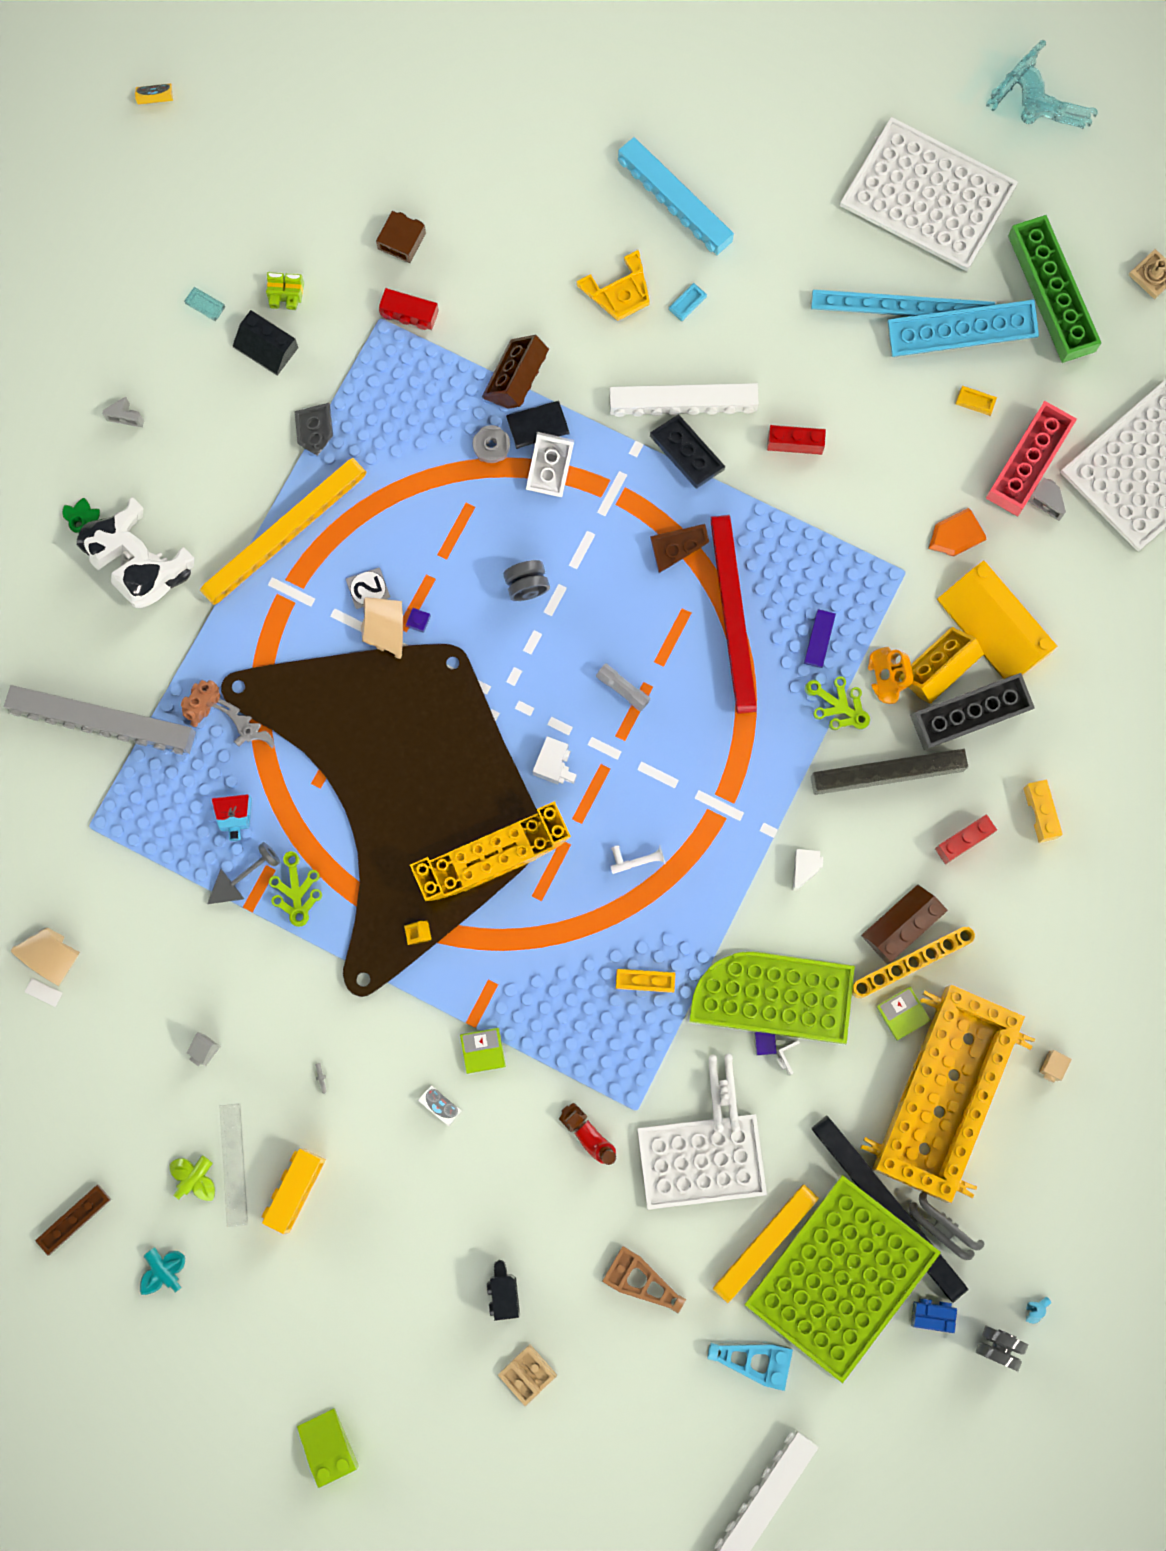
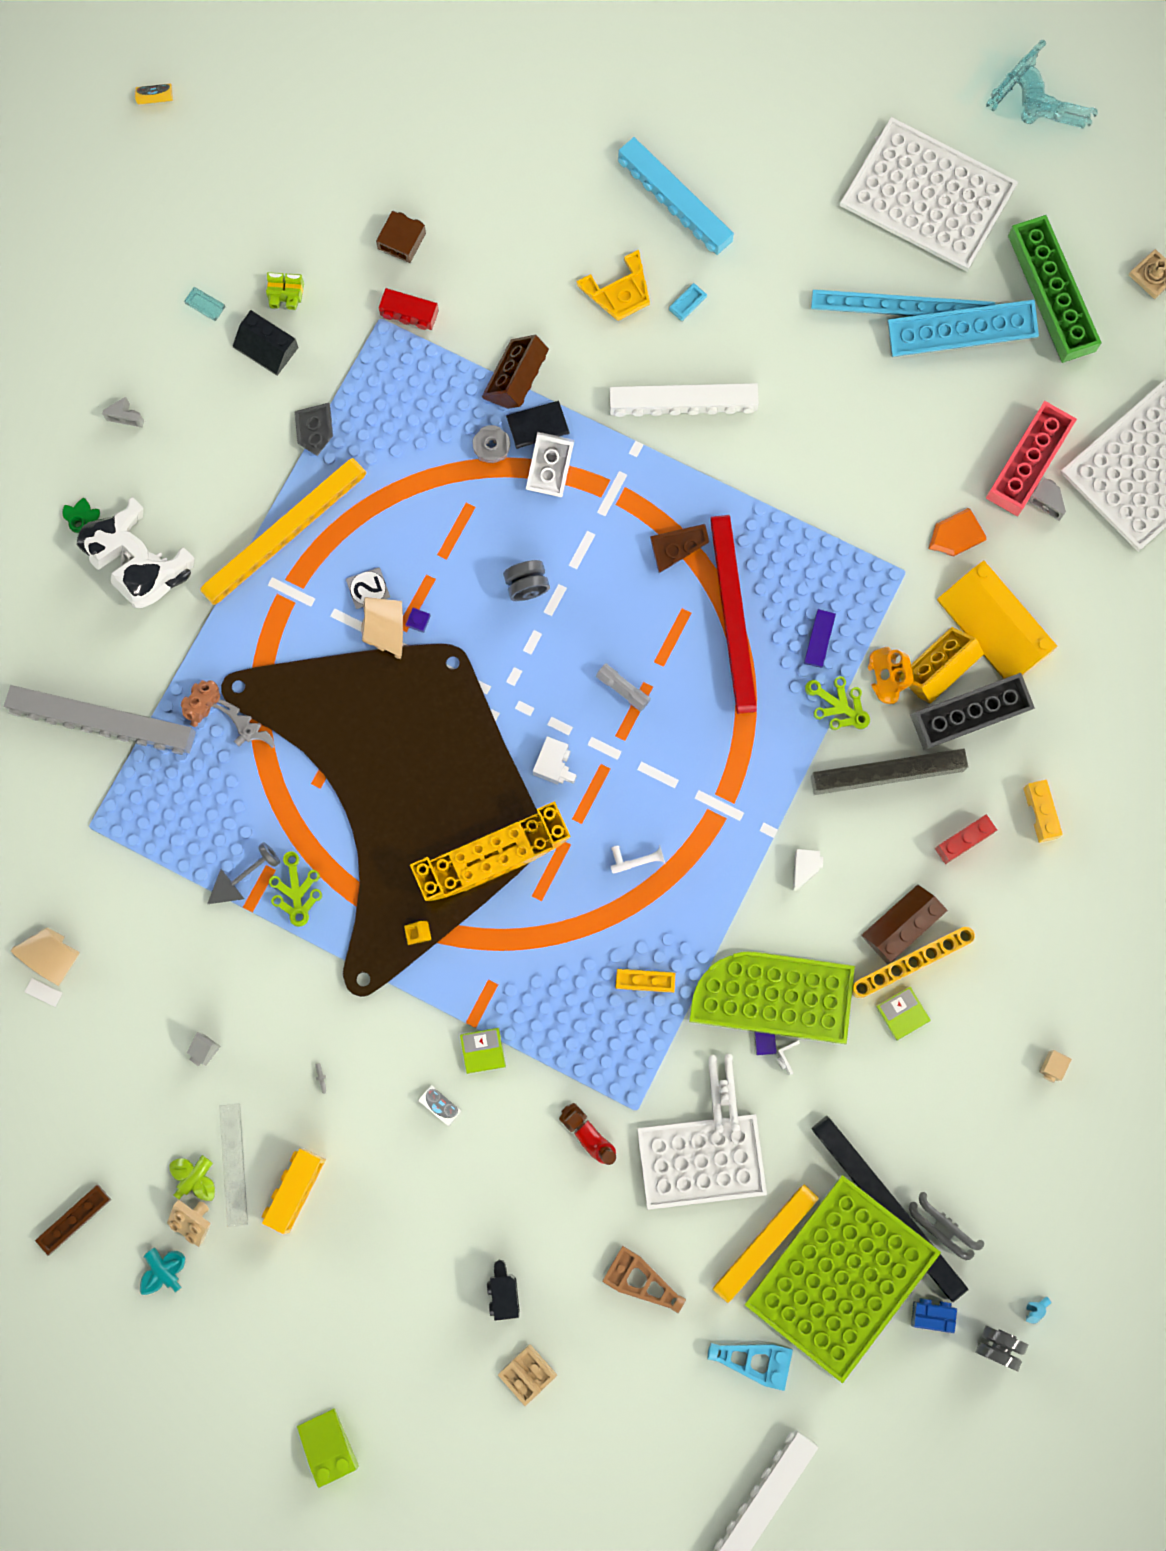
(189, 1222): none -> tan plate
(233, 814): torso -> none
(687, 451): black plate -> none
(796, 439): red brick -> none
(963, 1100): yellow piece -> none
(976, 400): yellow tile -> none

